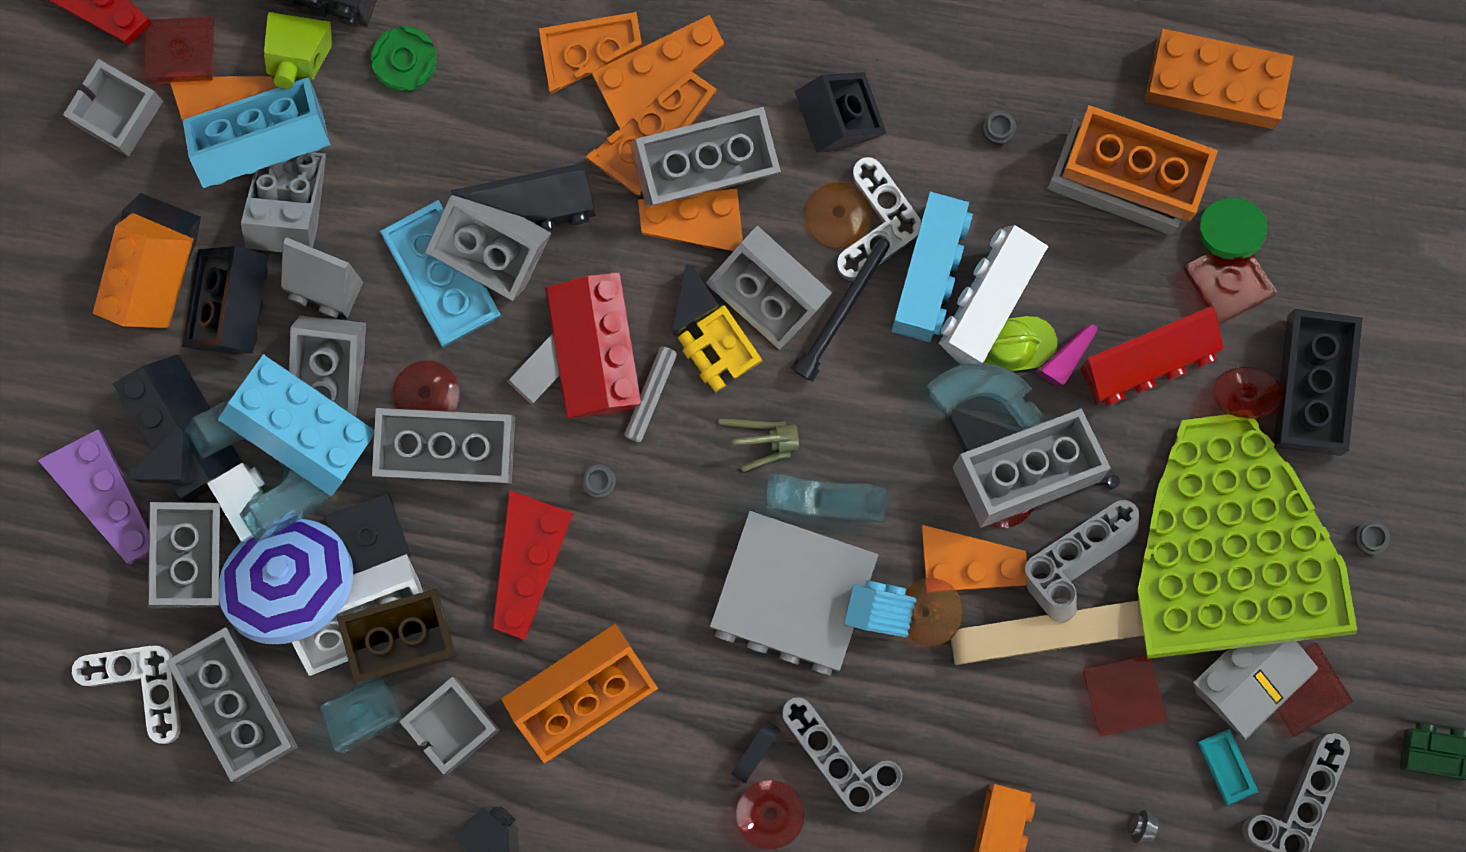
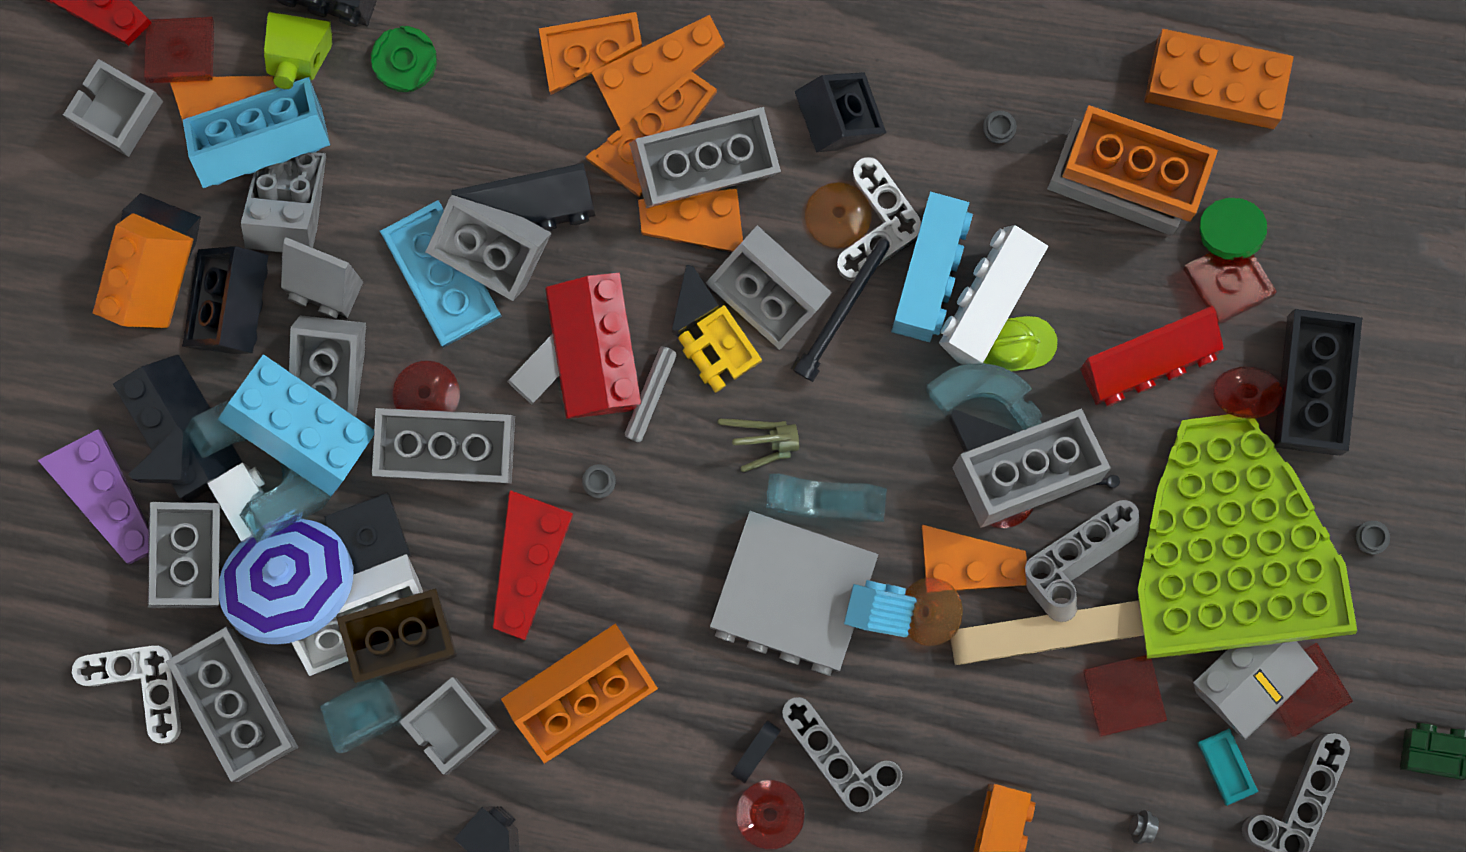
(1064, 360): dark pink slope -> none

